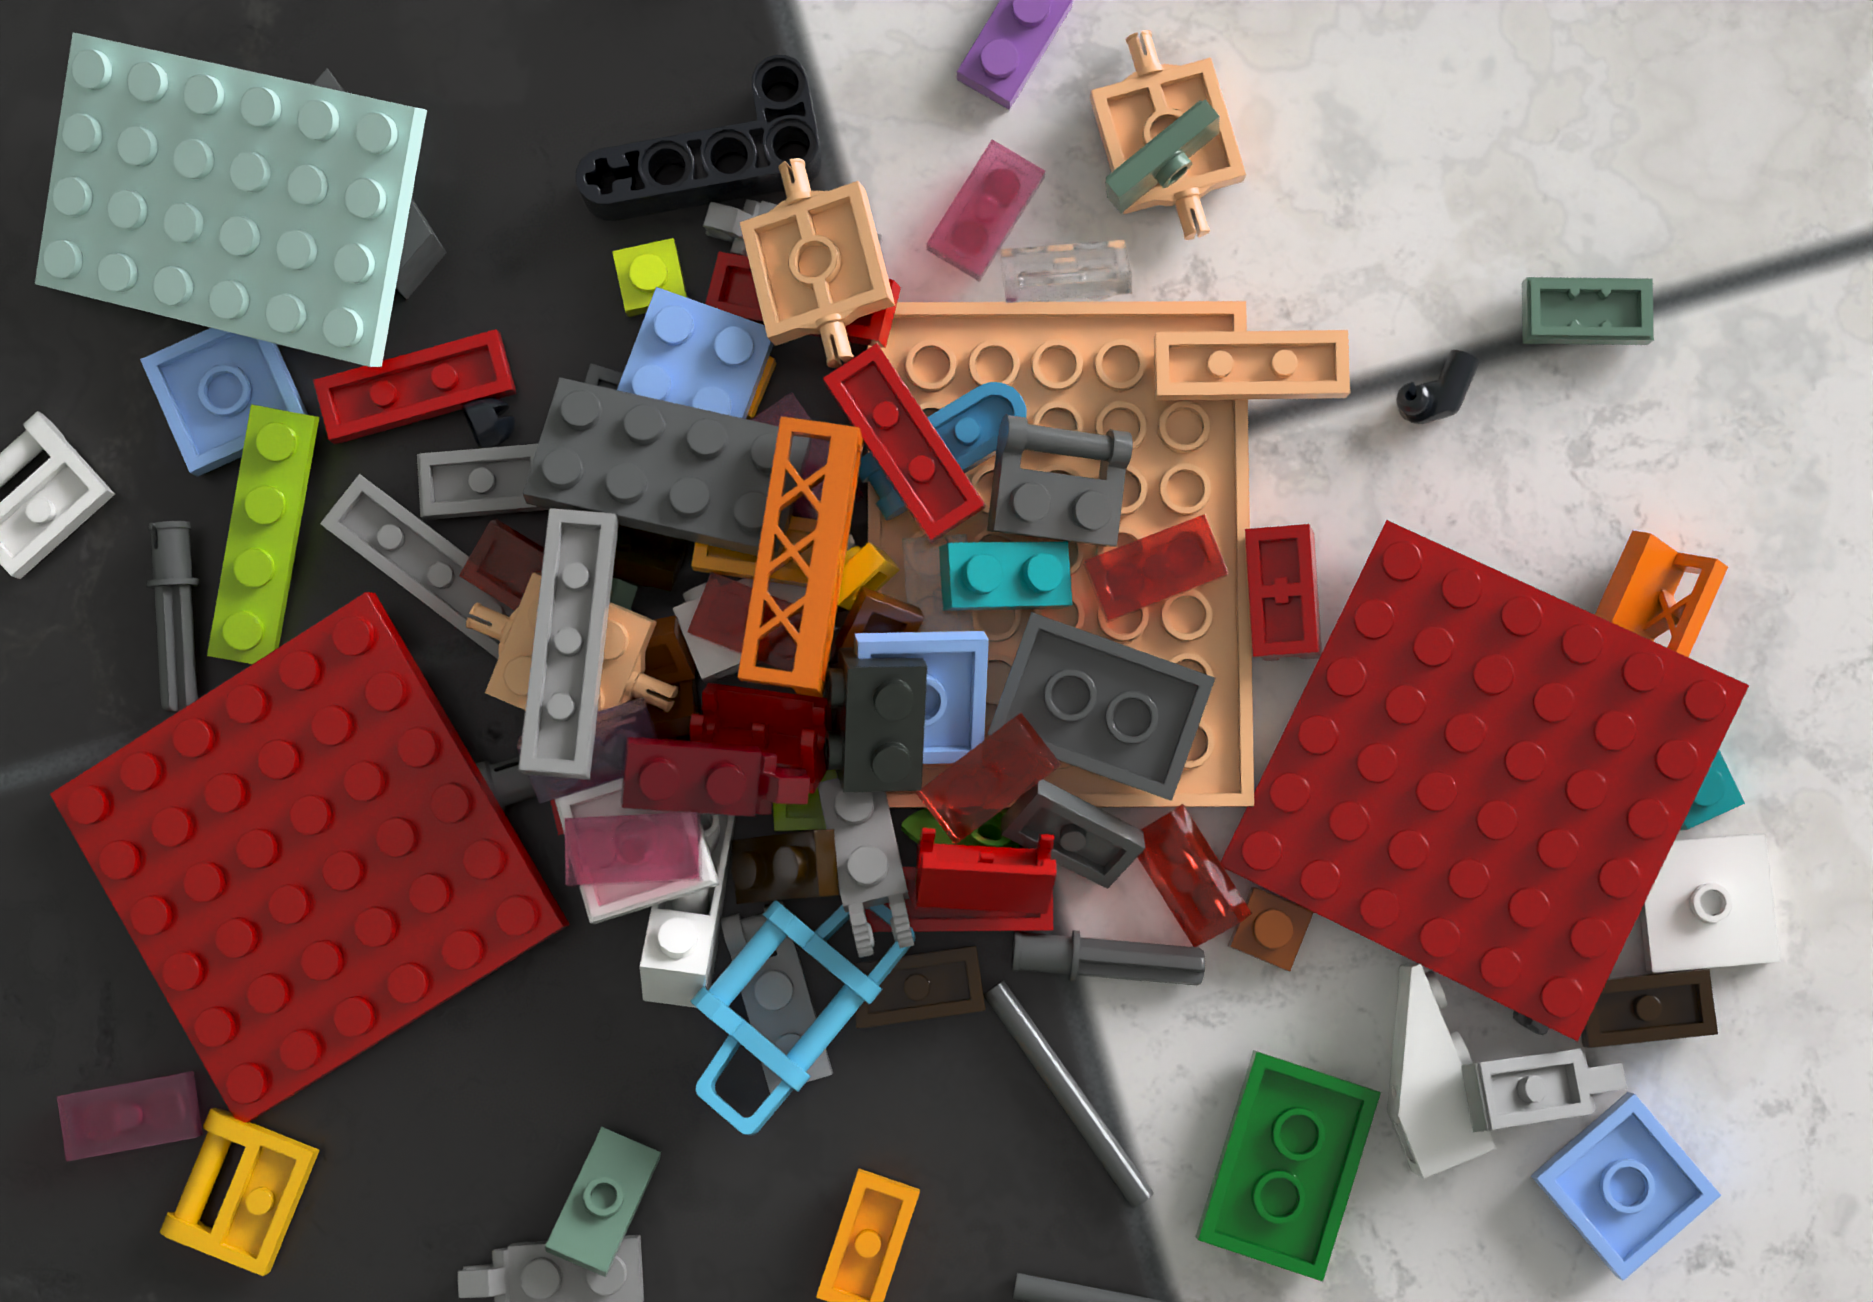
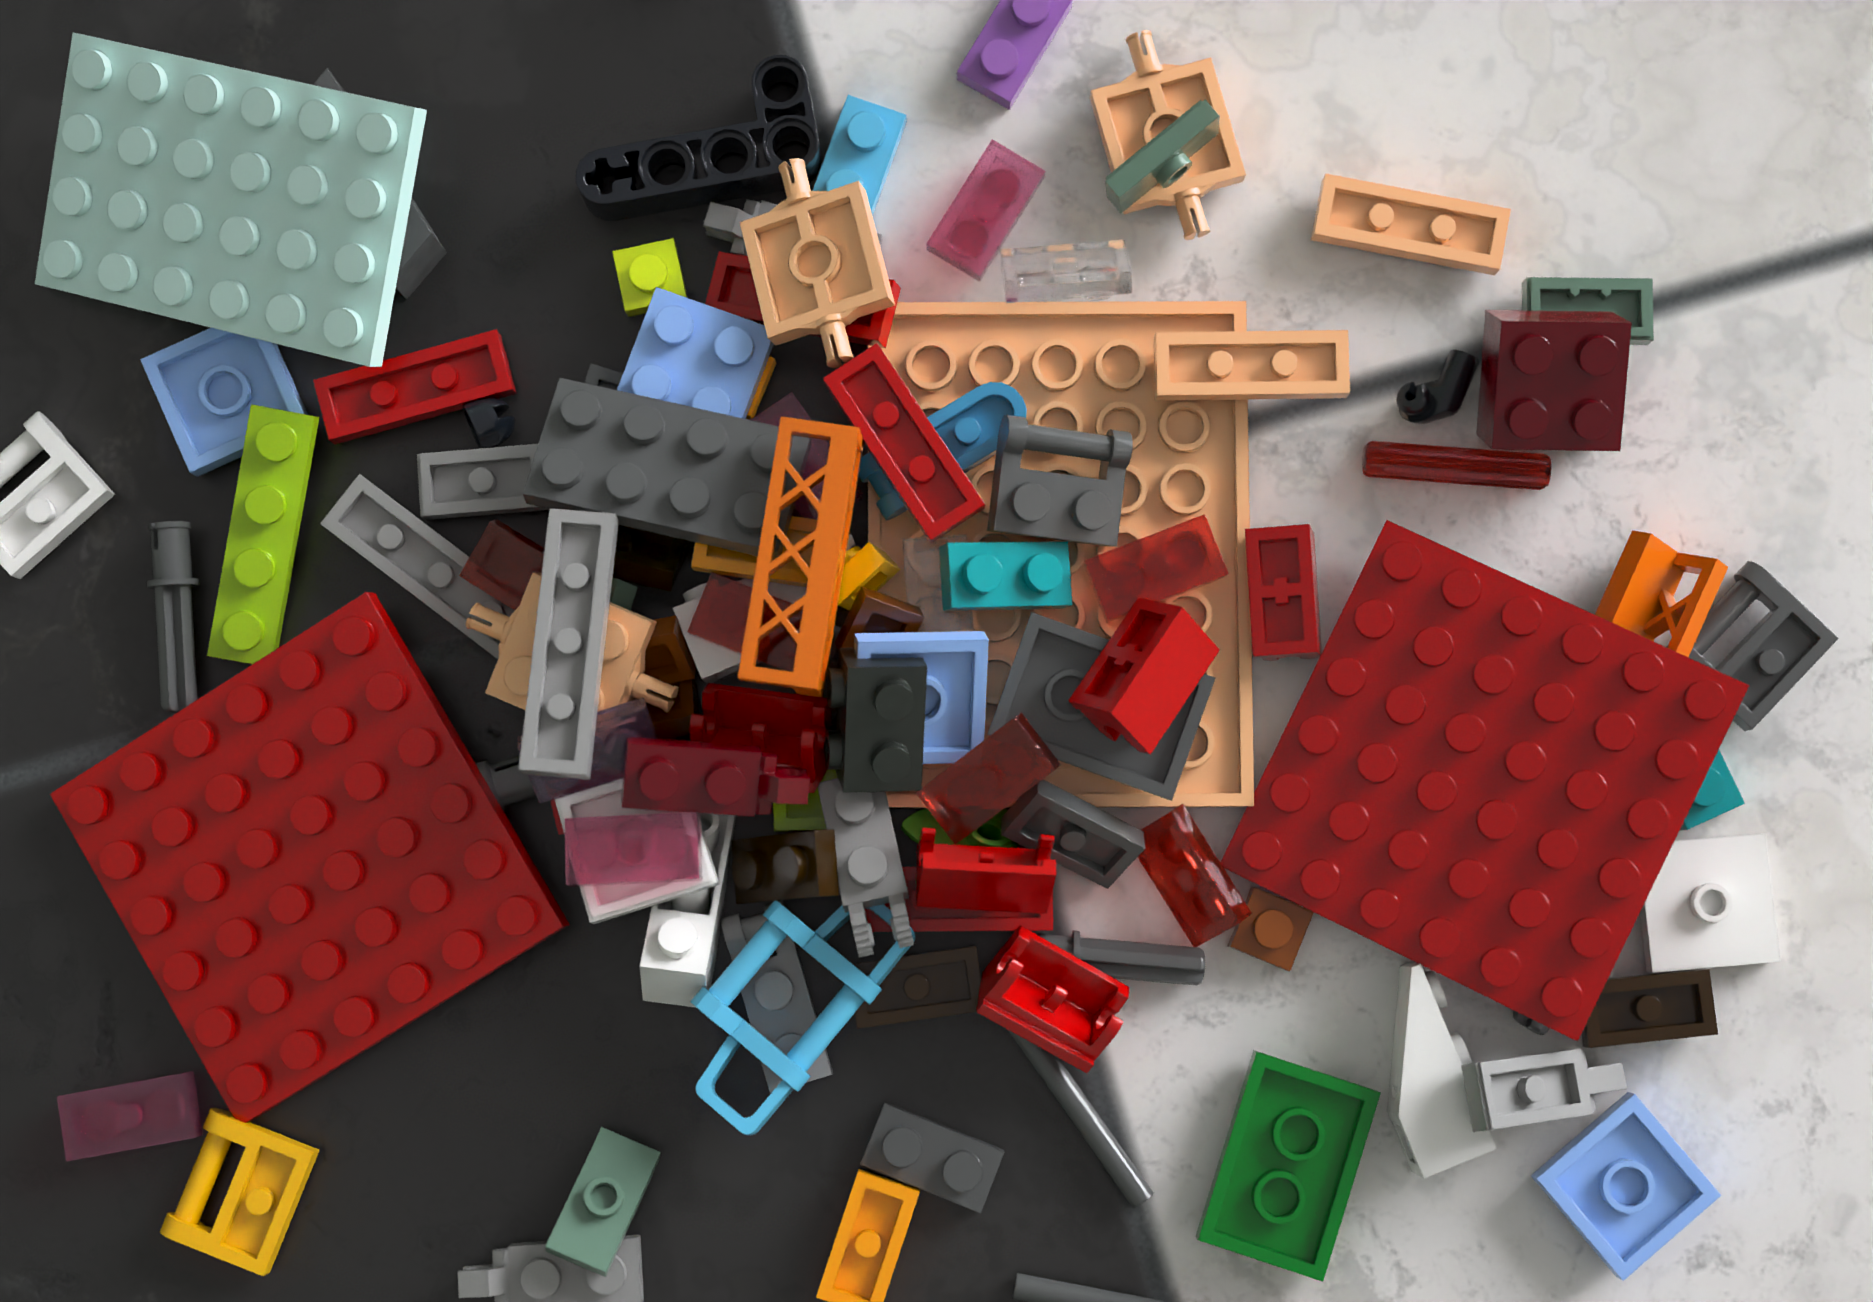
(862, 148): none -> medium azure plate
(932, 1157): none -> dark grey plate
(1052, 999): none -> red hinge
(1145, 674): none -> red hinge
(1410, 224): none -> light nougat plate
(1456, 465): none -> clear red axle
(1553, 380): none -> dark red brick
(1774, 651): none -> dark grey plate

